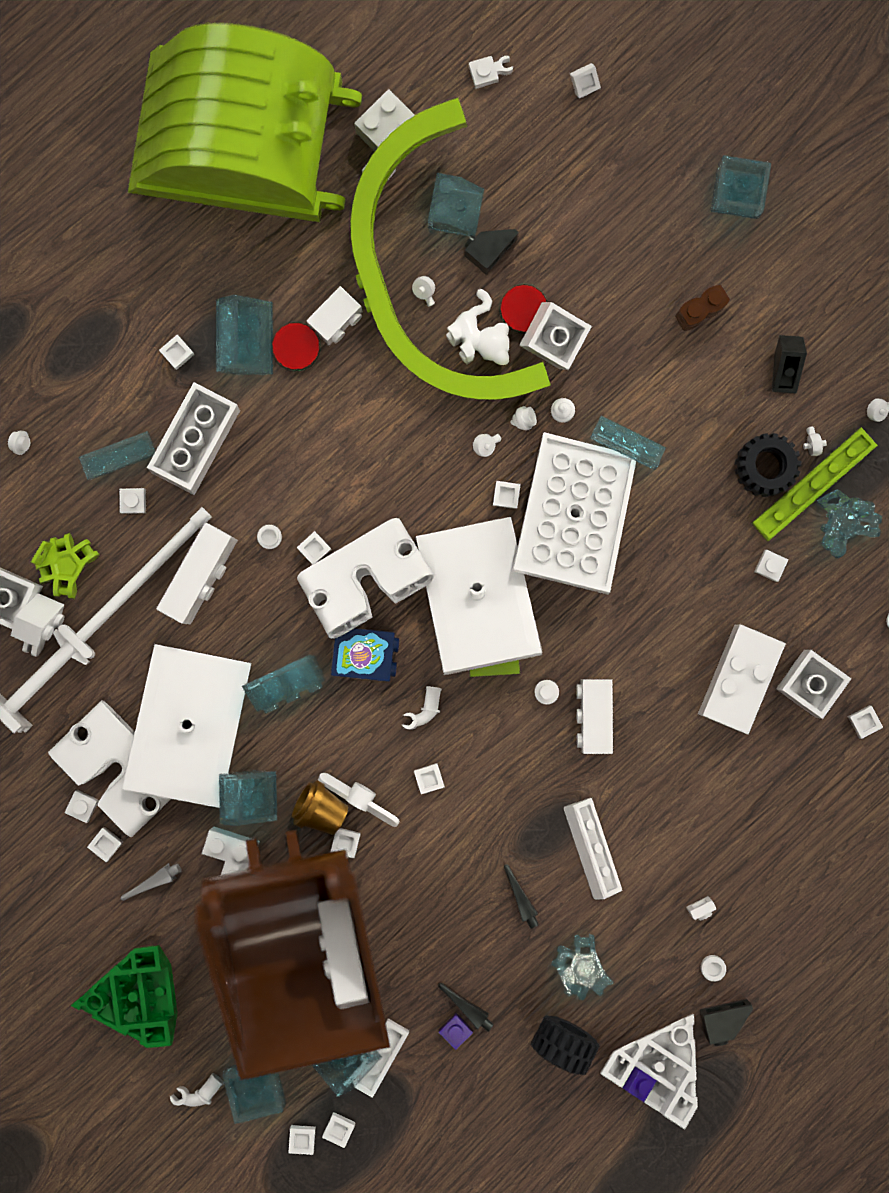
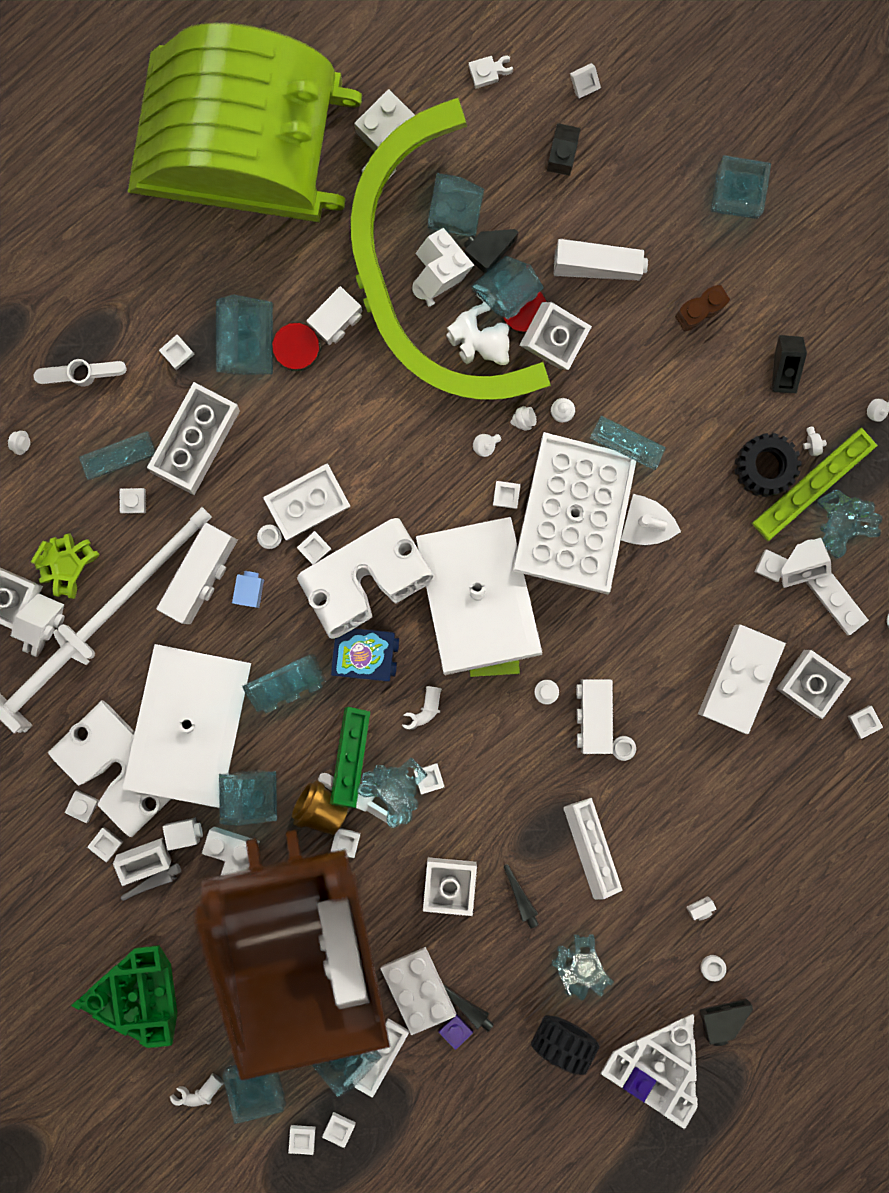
(66, 373): none -> white piece
(142, 861): none -> white brick
(182, 833): none -> white brick
(248, 589): none -> light blue brick
(306, 502): none -> white plate
(350, 757): none -> green plate
(394, 789): none -> clear light blue piece
(418, 991): none -> white plate
(444, 264): none -> white brick
(450, 886): none -> white brick
(508, 286): none -> clear light blue slope
(563, 149): none -> pearl dark grey slope
(598, 261): none -> white slope
(624, 748): none -> white plate
(648, 522): none -> white shield
(806, 563): none -> white slope
(838, 603): none -> white plate

